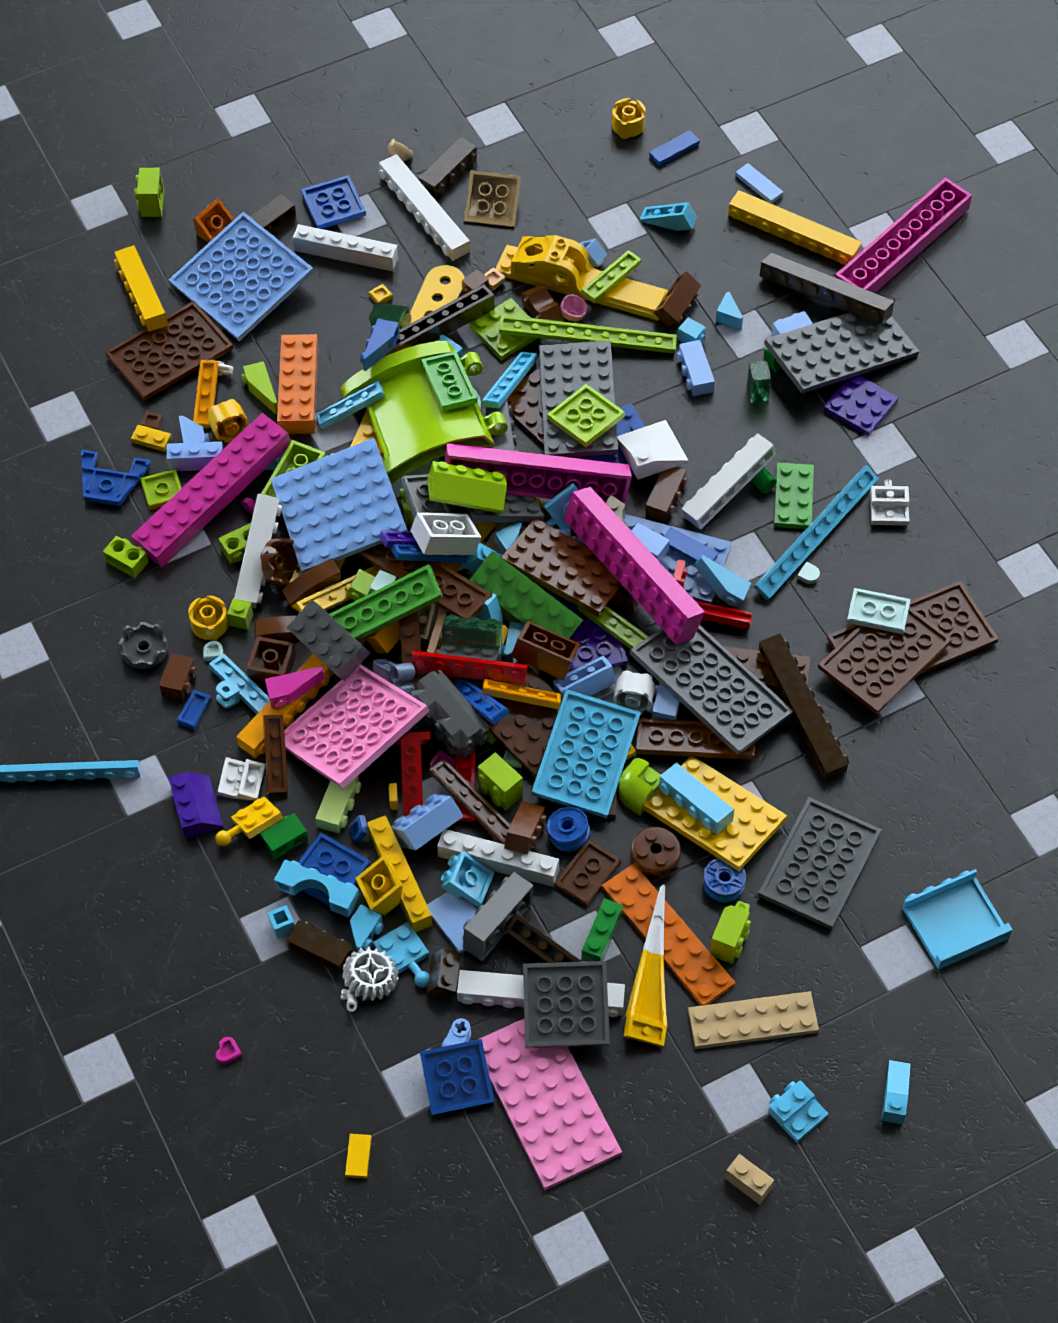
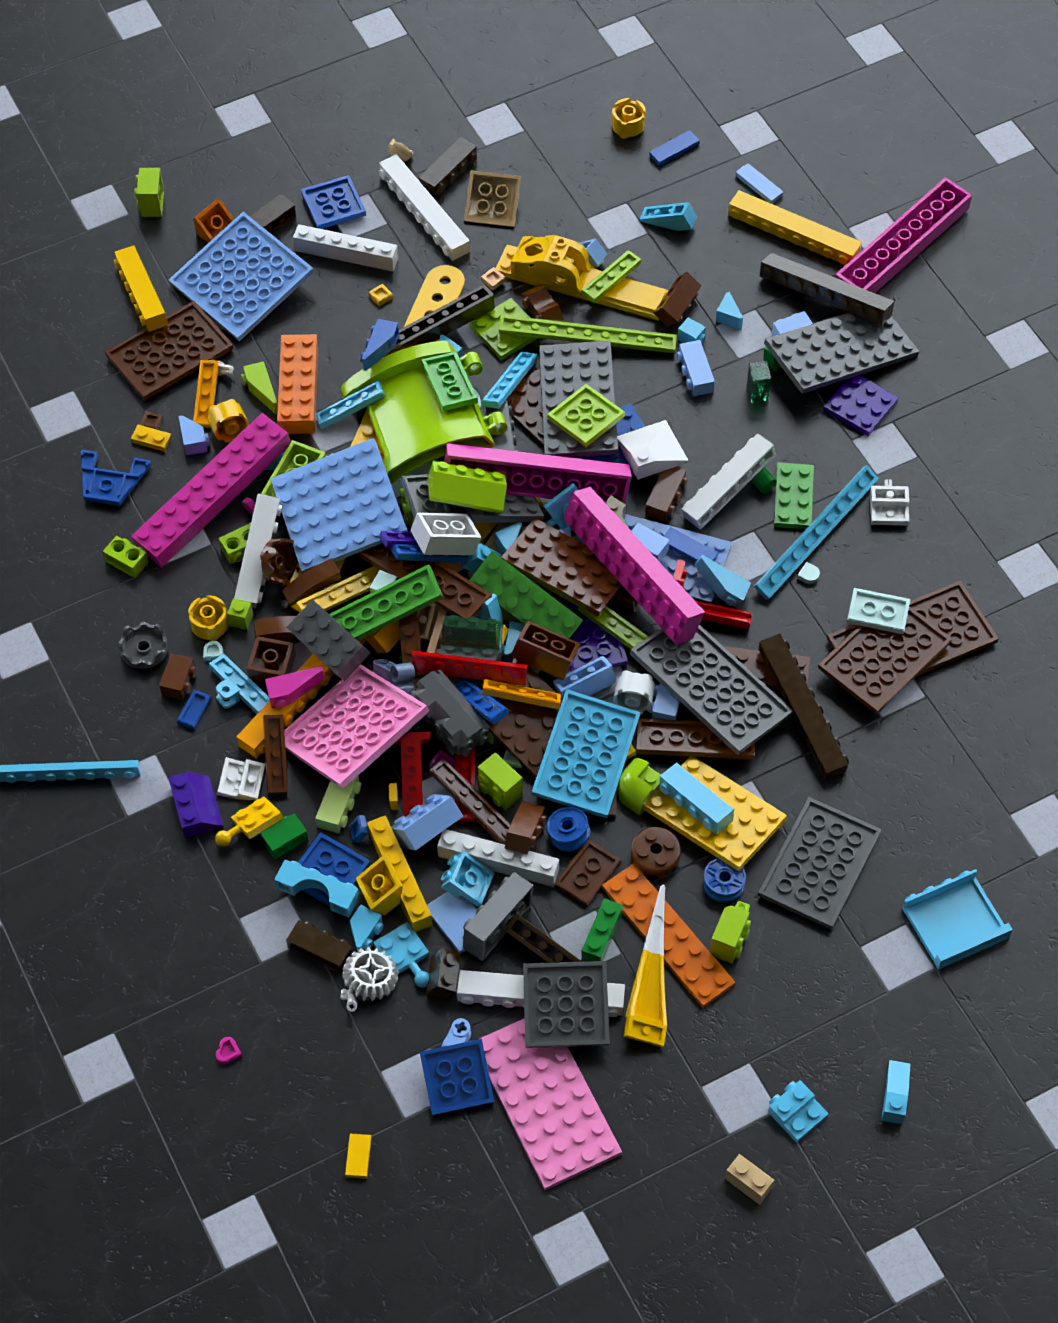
(160, 488): lime tile -> none
(192, 455): light blue brick -> none
(281, 921): medium azure brick -> none
(361, 585): lime brick -> none
(390, 312): clear green brick -> none
(473, 281): brick -> none
(573, 308): bright pink hair -> none
(753, 1020): tan plate -> none

